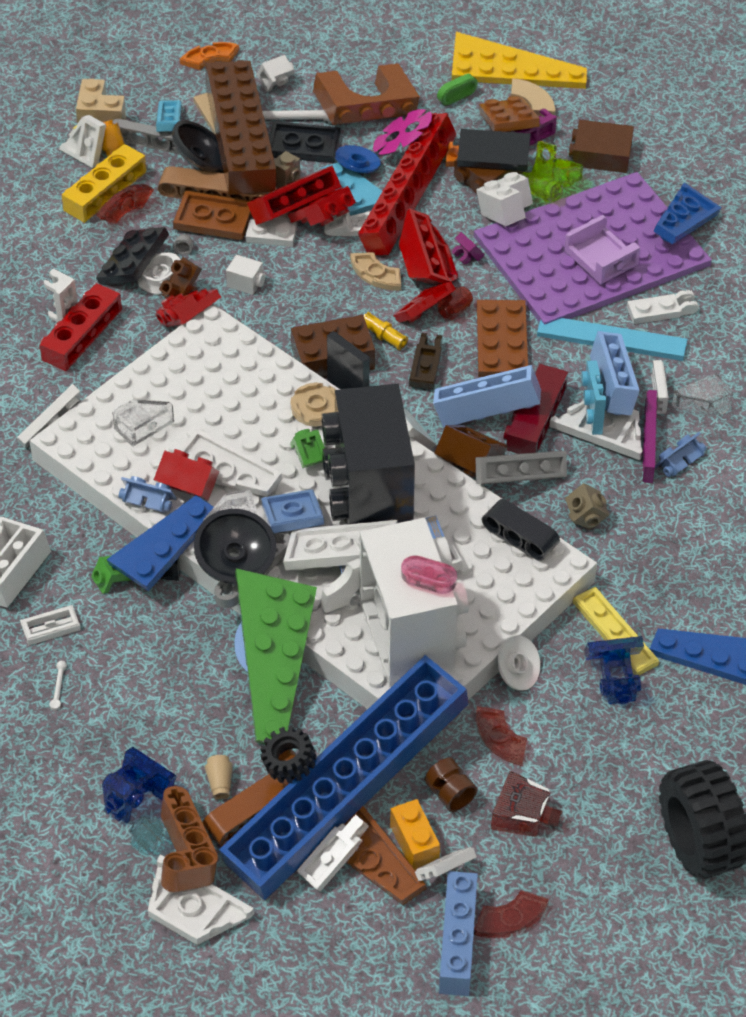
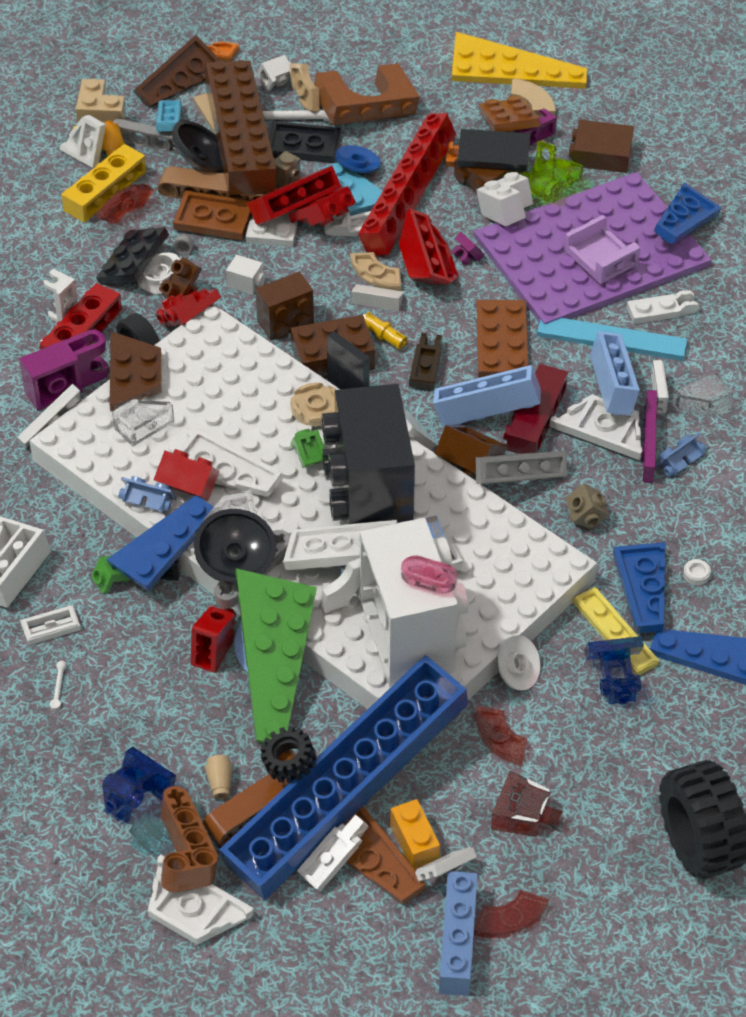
(60, 365): none -> magenta brick
(133, 370): none -> reddish brown wing
(138, 328): none -> black tyre
(178, 73): none -> reddish brown wing
(213, 627): none -> red torso
(284, 305): none -> reddish brown brick
(292, 511): medium blue plate -> none
(304, 86): none -> tan tile
(376, 297): none -> white slope
(404, 137): dark pink piece -> none
(423, 301): red wing -> none
(450, 784): reddish brown wheel -> none
(455, 303): clear red brick -> none
(457, 89): bright green tile -> none
(520, 529): black beam -> none
(593, 397): medium azure wing -> none
(643, 583): none -> blue wing
(696, 572): none -> white tile

